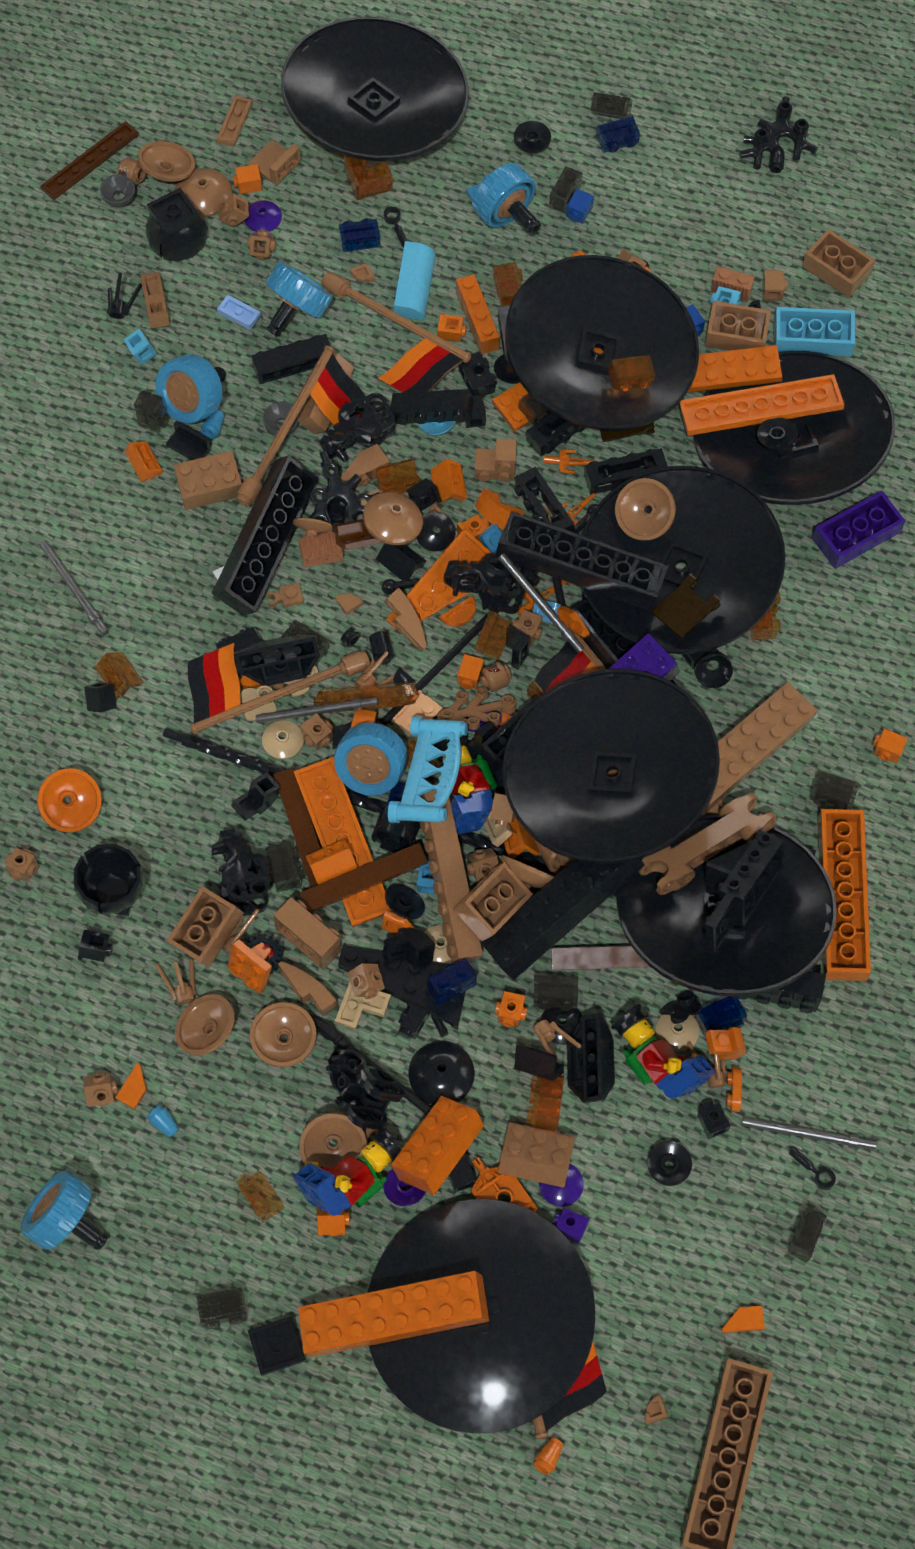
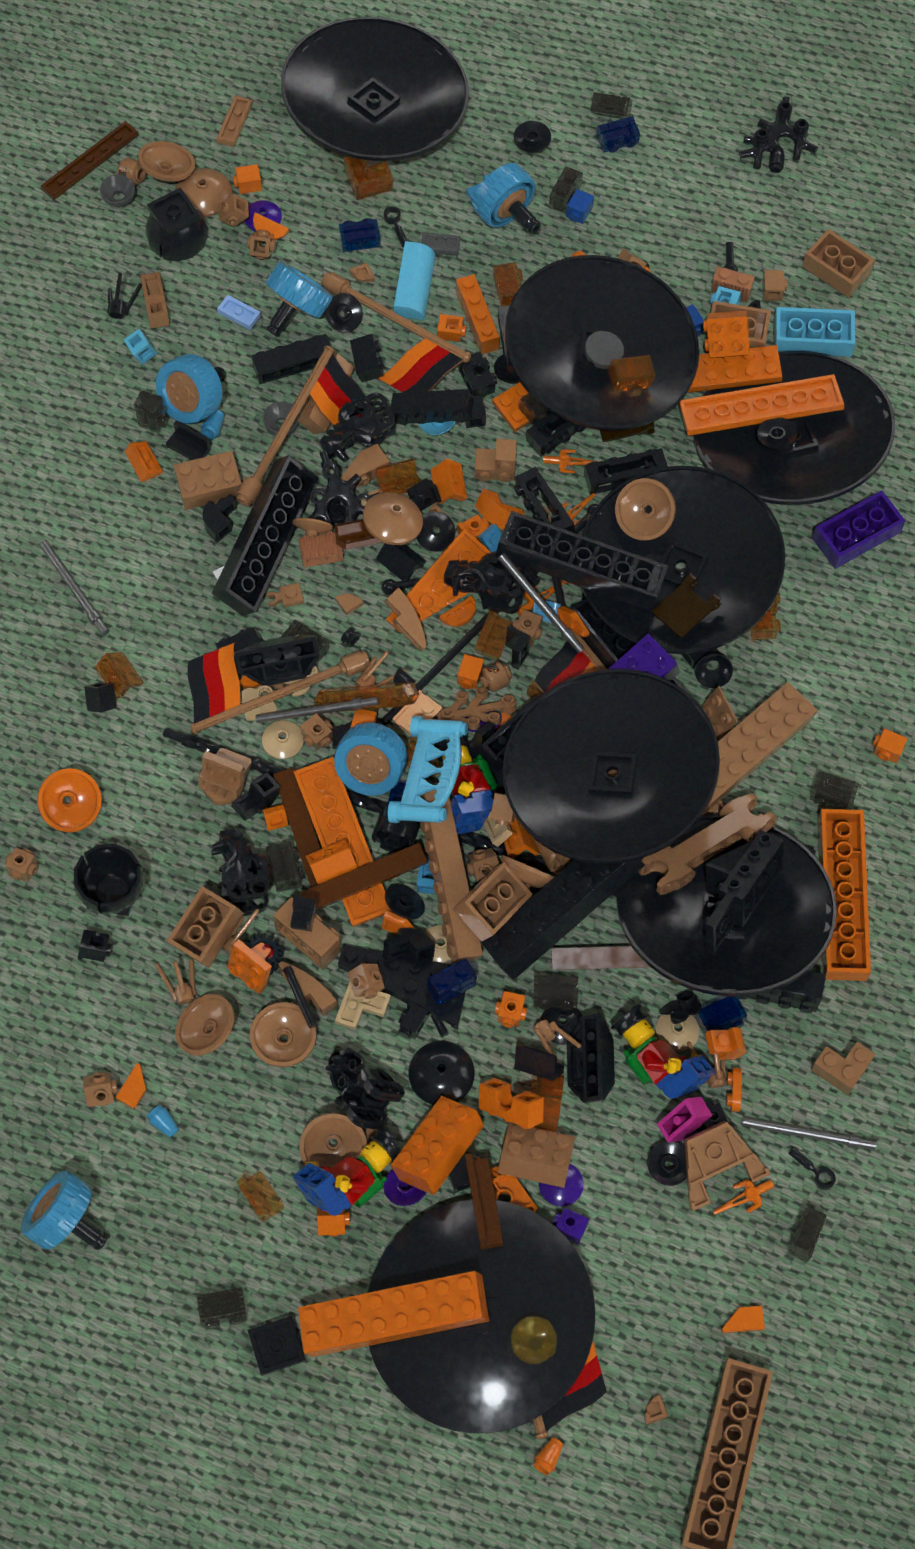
(215, 517): none -> black brick
(223, 775): none -> medium nougat piece
(263, 223): none -> orange tile
(275, 817): none -> orange tile
(276, 161): medium nougat bracket -> none
(299, 997): none -> black bar
(303, 913): none -> black panel
(330, 1033): black piece -> none
(352, 313): none -> black dish
(367, 358): none -> black brick
(379, 644): black brick -> none
(442, 243): none -> dark grey plate
(484, 1202): none -> reddish brown fence
(523, 1109): none -> orange arch
(534, 1340): none -> clear yellow dish
(603, 348): none -> dark grey tile
(684, 1119): none -> dark pink brick
(713, 1153): none -> medium nougat wing
(719, 713): none -> medium nougat hinge
(727, 334): none -> orange brick
(730, 257): none -> black bar
(751, 1194): none -> orange piece
(841, 1071): none -> medium nougat brick

